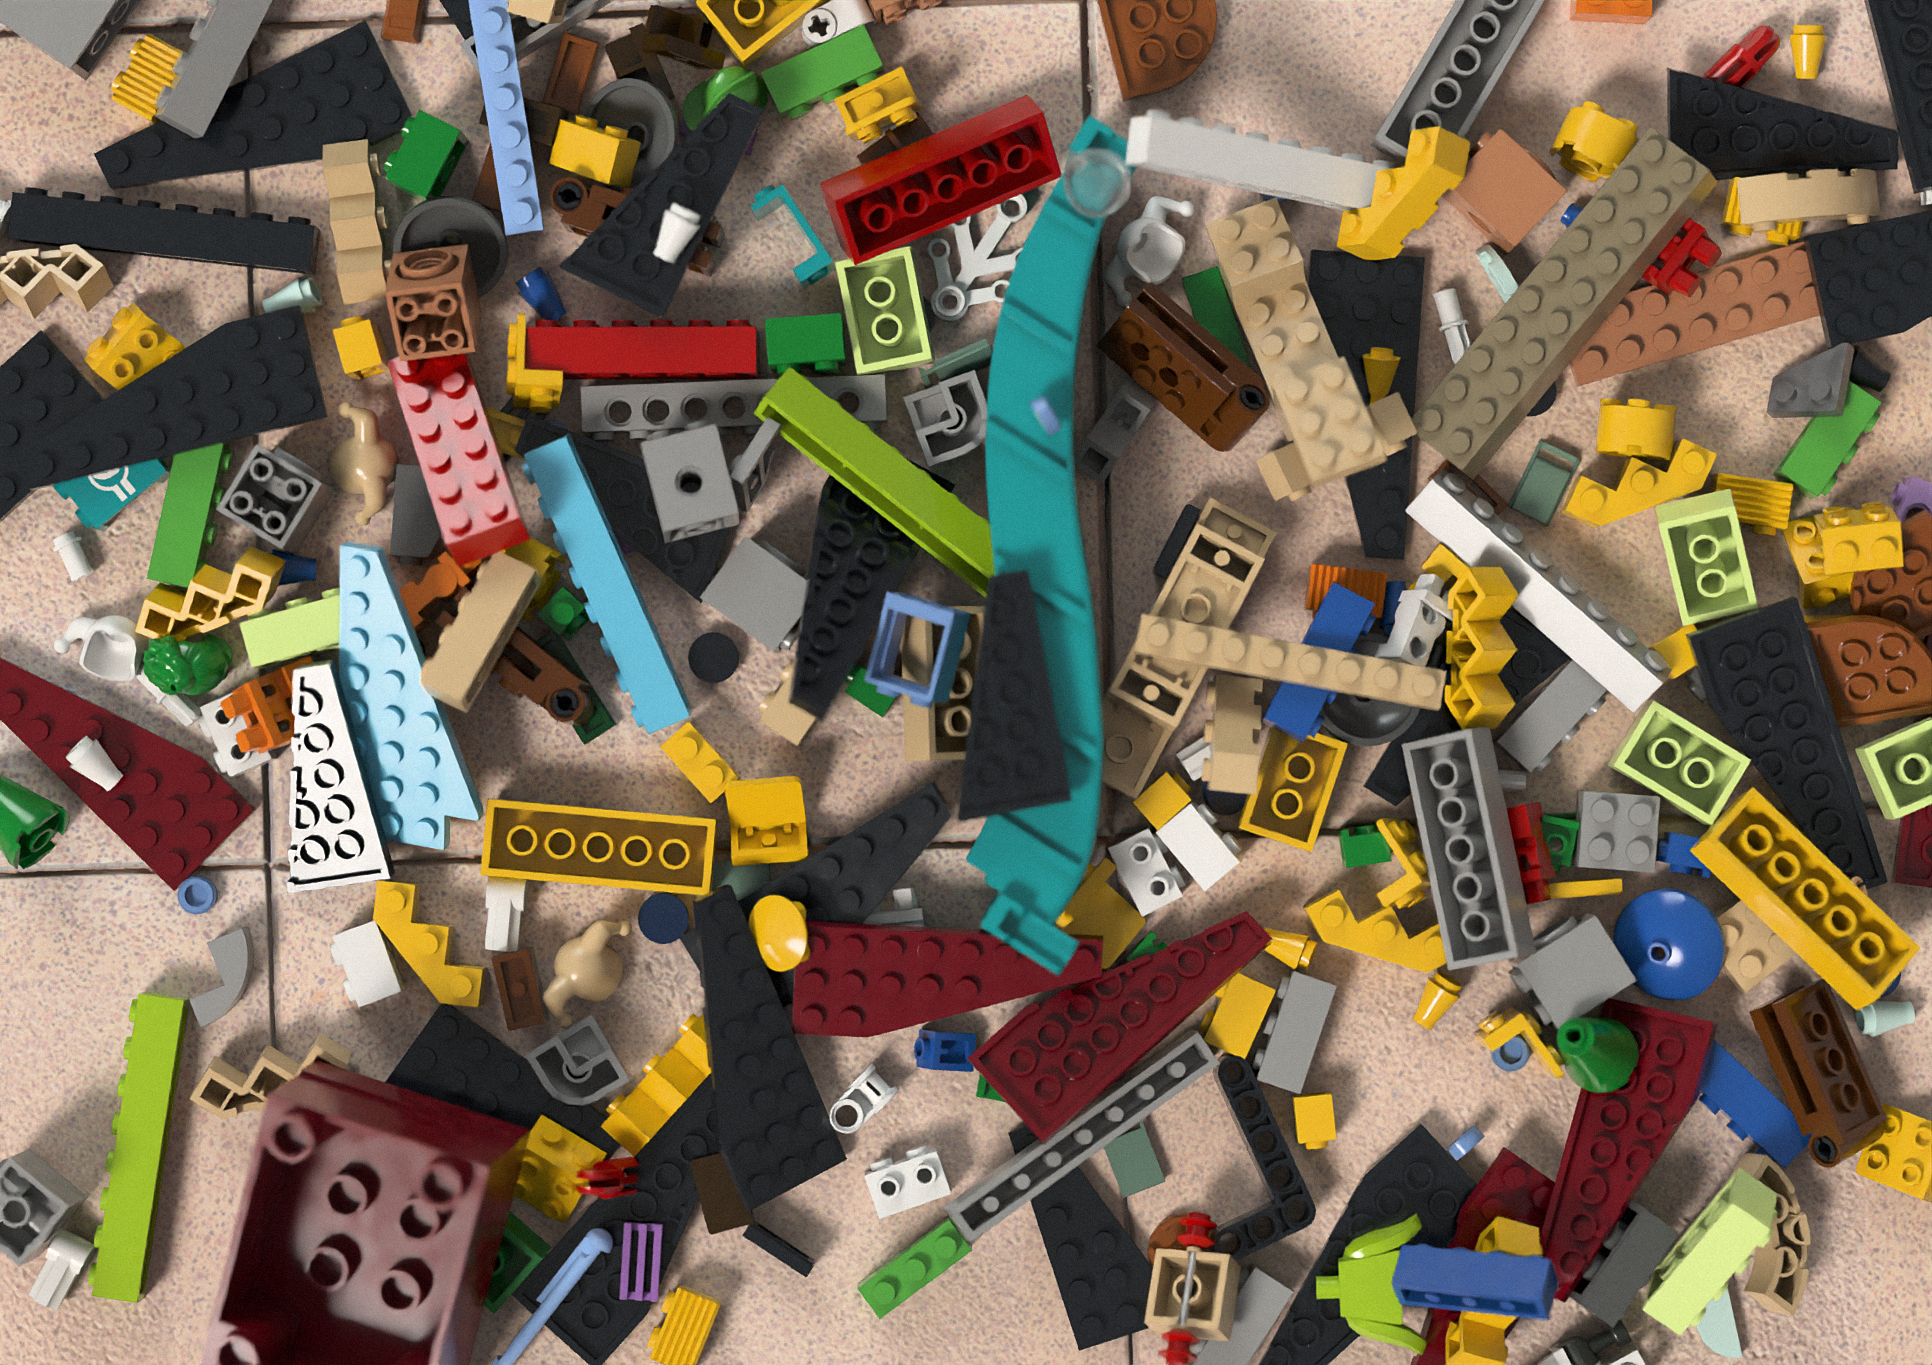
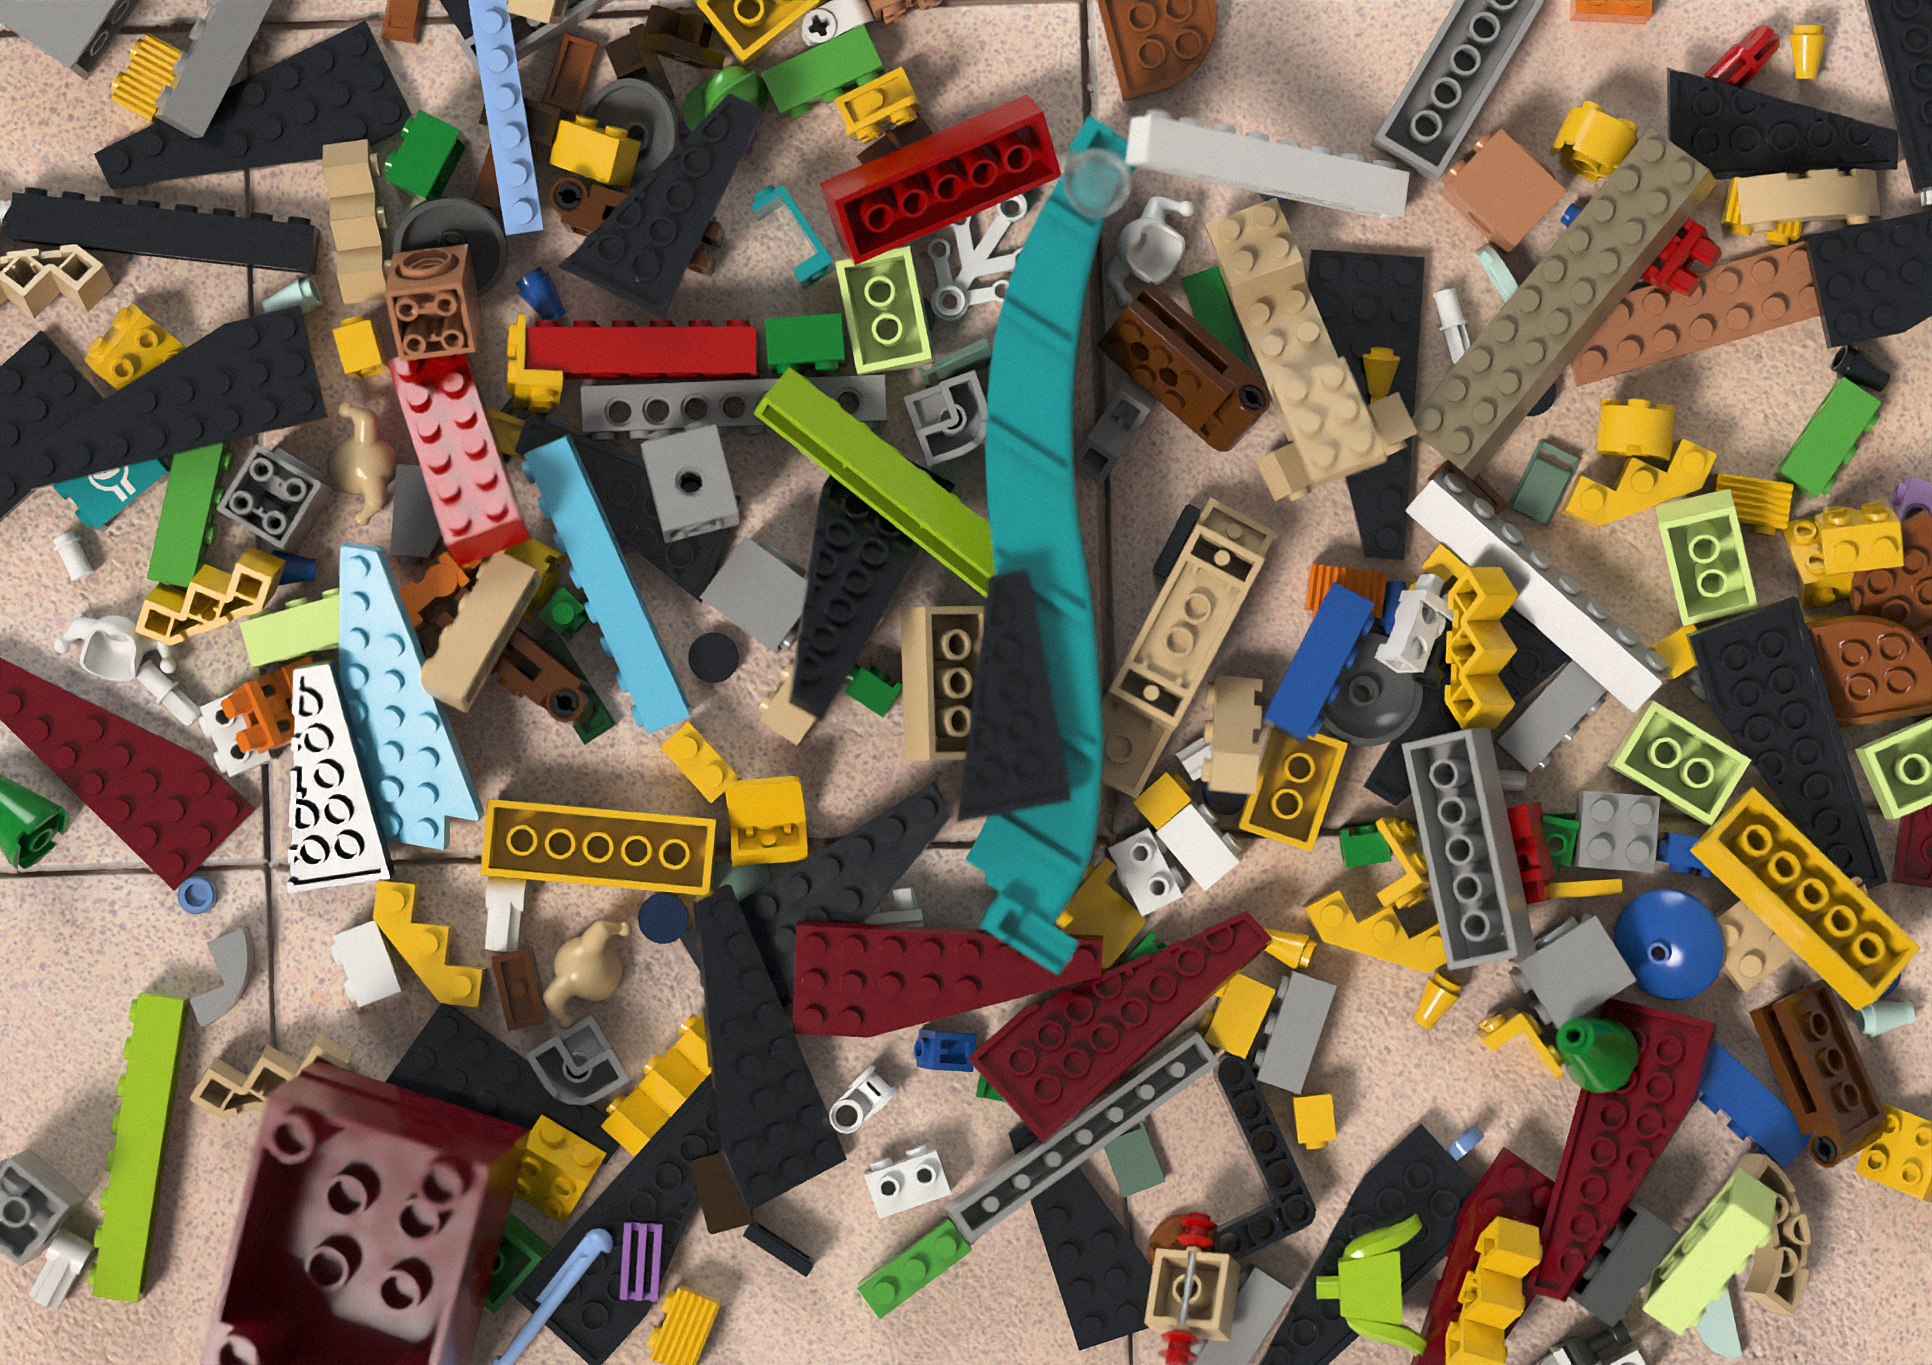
(94, 763): white cone -> none
(187, 665): green hair -> none
(608, 1179): red arm -> none
(676, 231): white cone -> none
(751, 470): light grey wing -> none
(780, 932): yellow dish -> none
(888, 639): medium blue window -> none
(1045, 415): medium blue tile -> none
(1290, 662): tan plate -> none
(1405, 195): yellow brick -> none
(1475, 1281): blue brick -> none
(1512, 1054): medium blue tile -> none
(1813, 386): flat silver wing -> none

